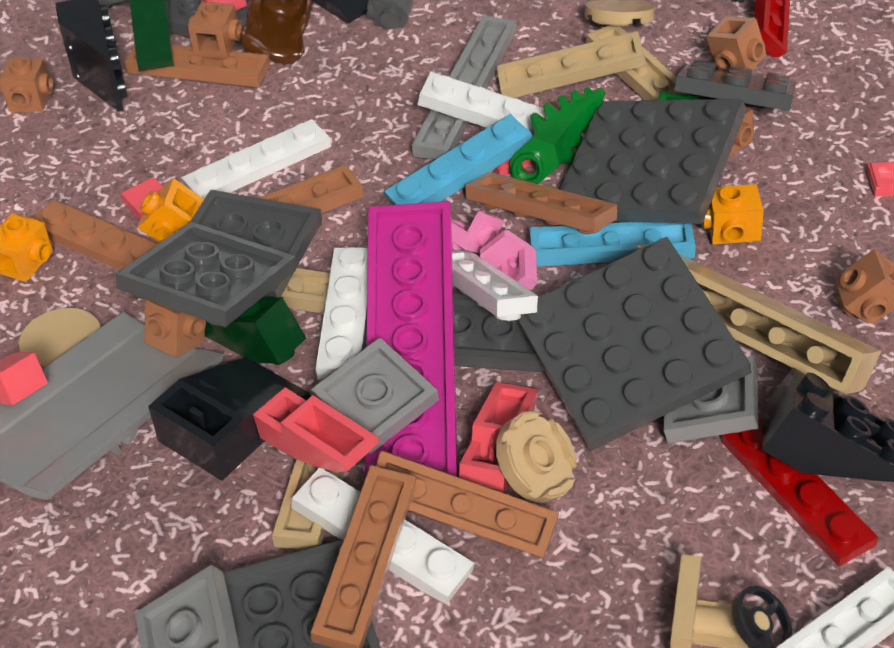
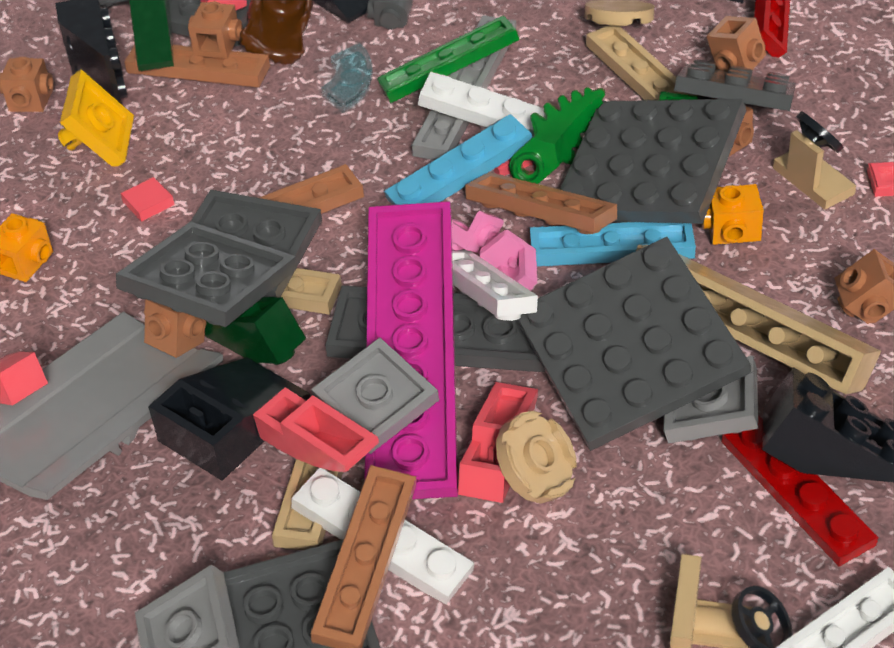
(56, 333): tan tile -> none
(92, 236): nougat plate -> none
(95, 119): none -> yellow tile
(168, 210): light orange brick -> none
(259, 160): white plate -> none
(345, 311): white plate -> none
(351, 77): none -> clear light blue tile
(448, 58): none -> green tile
(476, 508): nougat plate -> none
(571, 65): tan plate -> none
(808, 170): none -> tan piece

